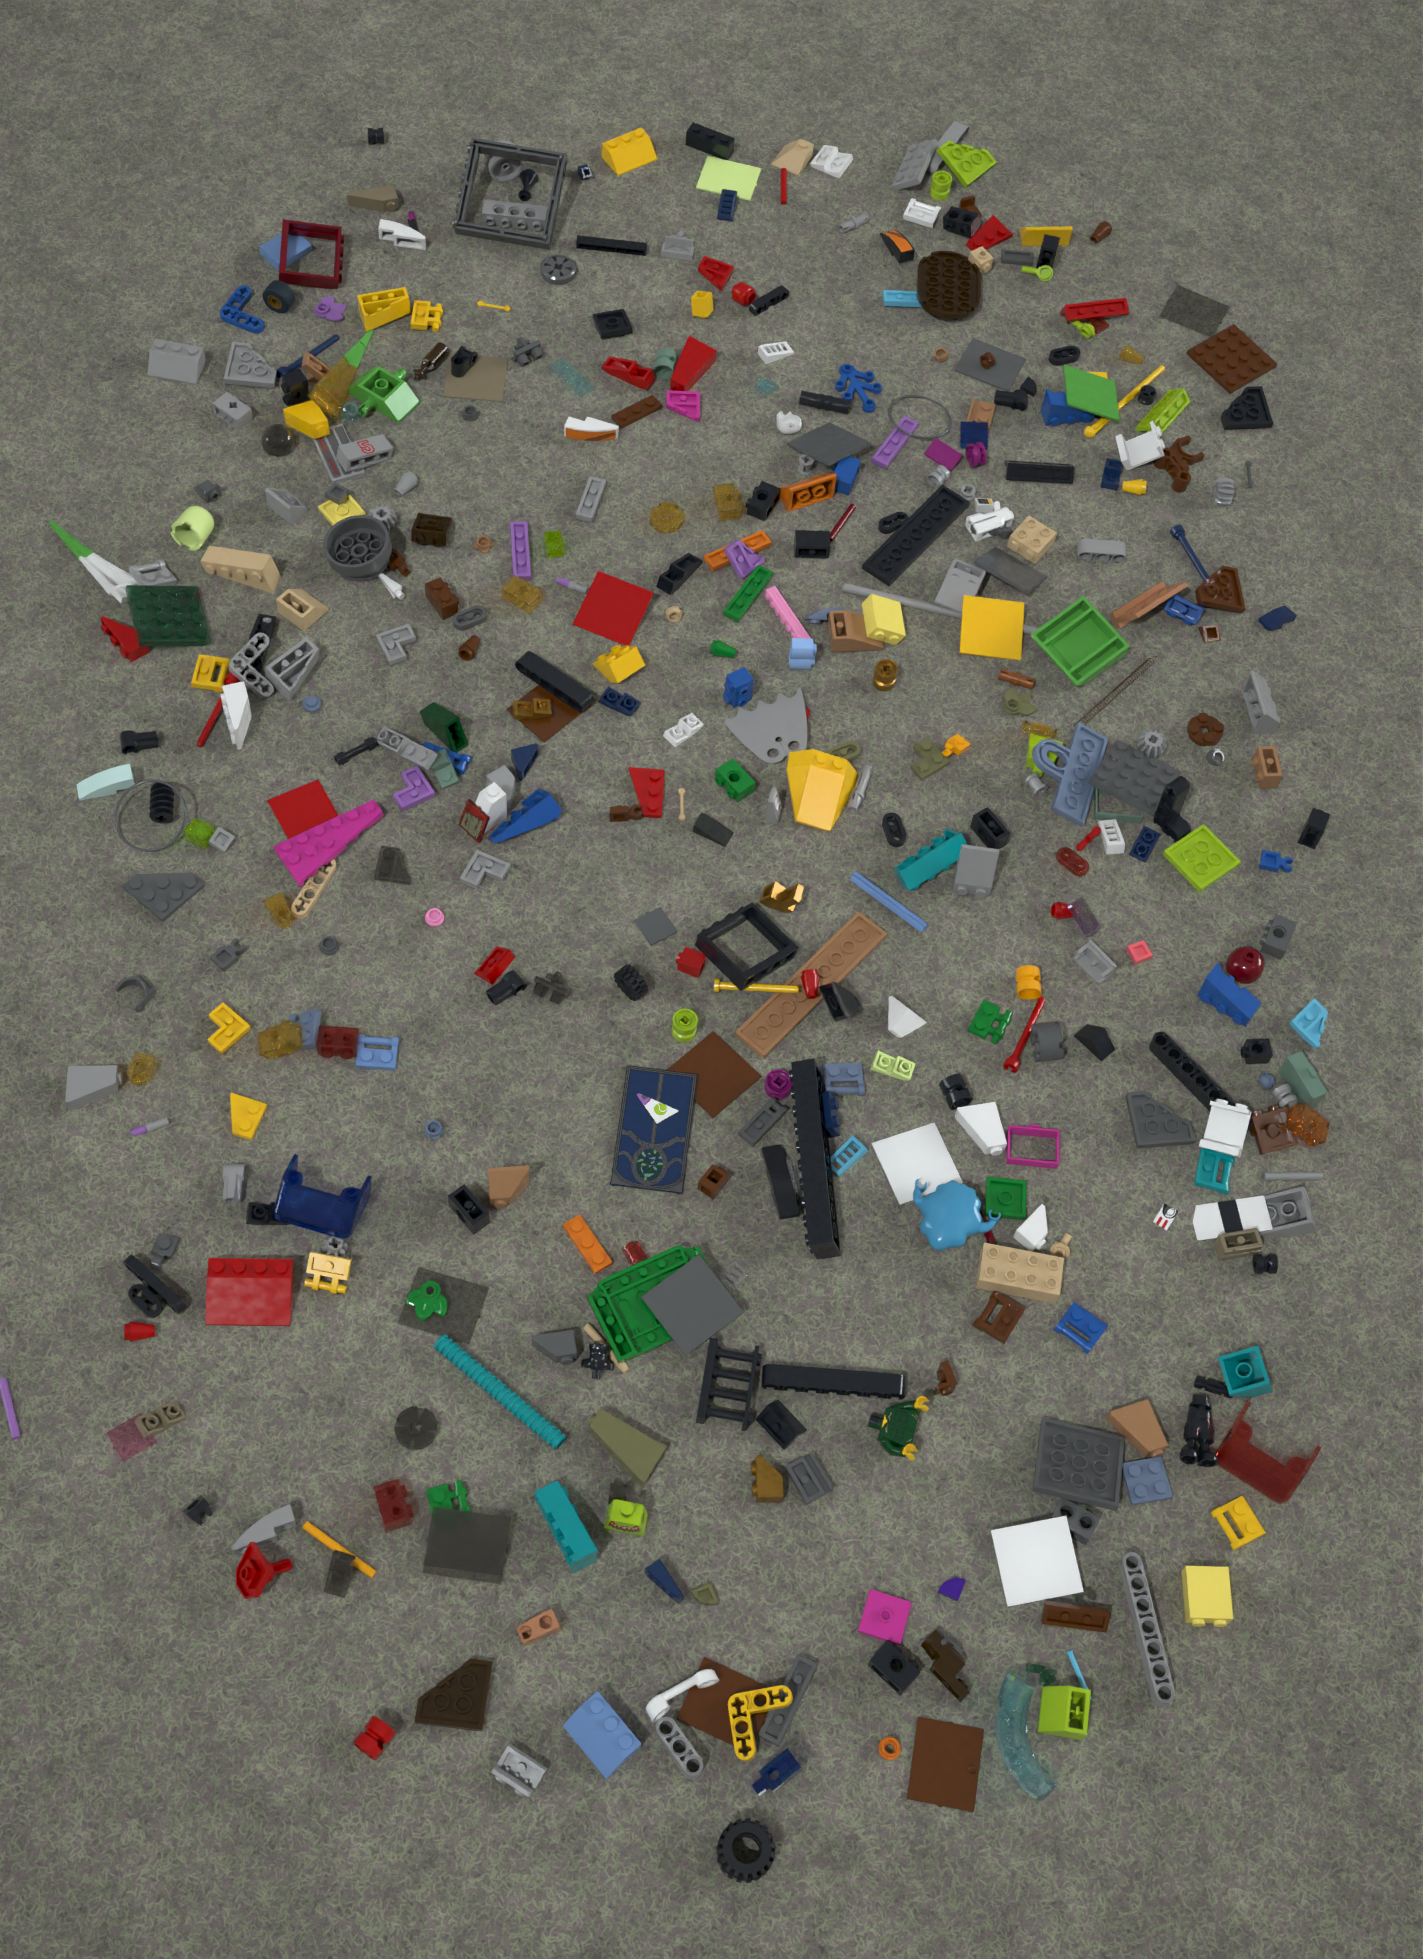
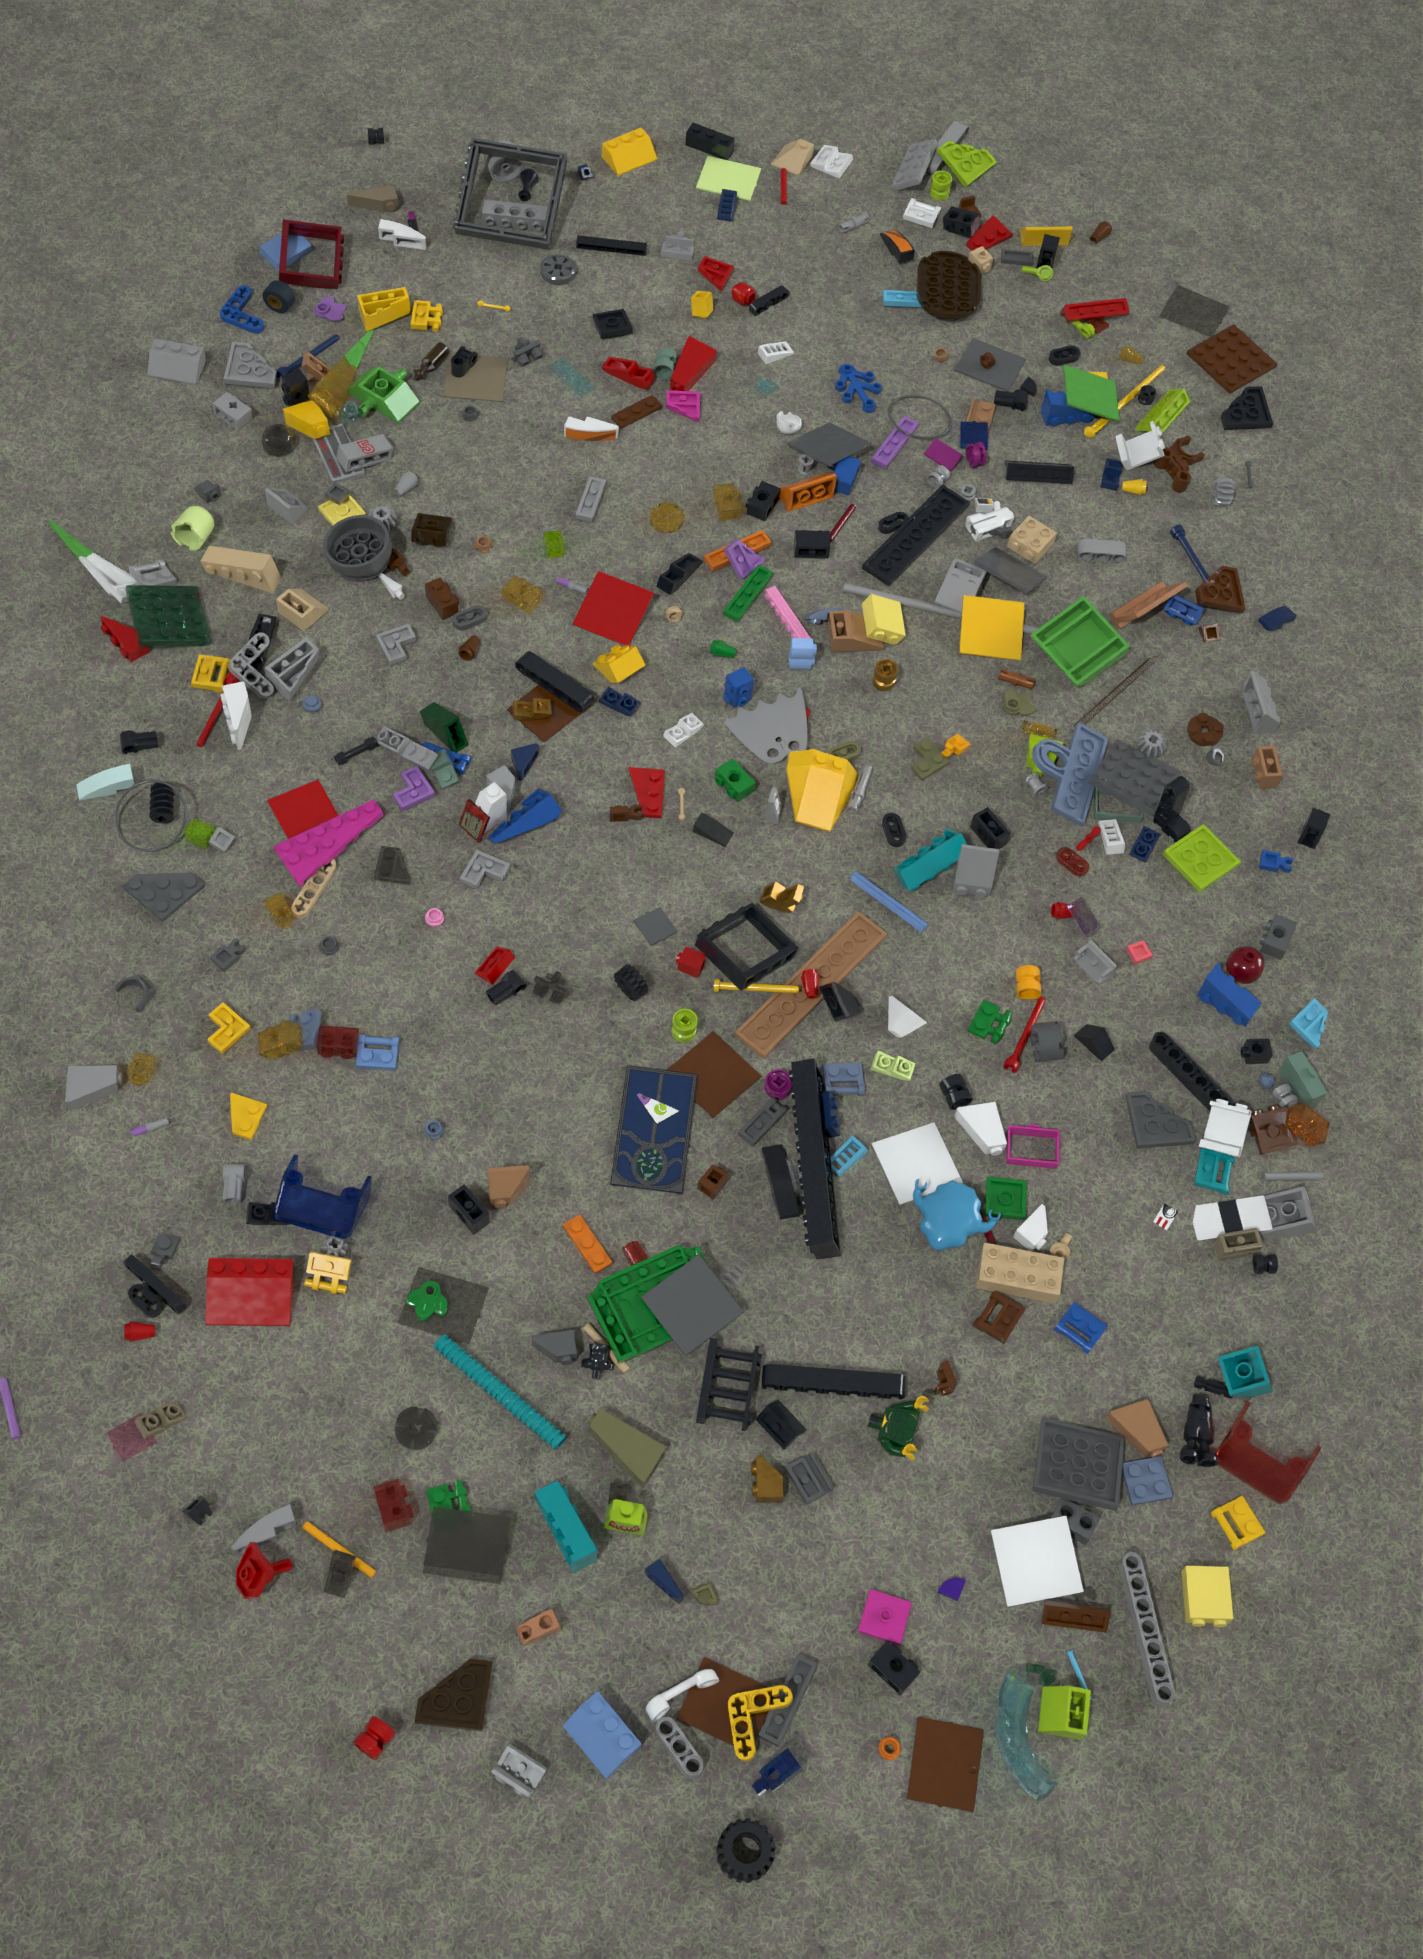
(520, 550): medium lavender plate -> none
(824, 402): black axle -> none
(947, 1663): dark brown plate -> none

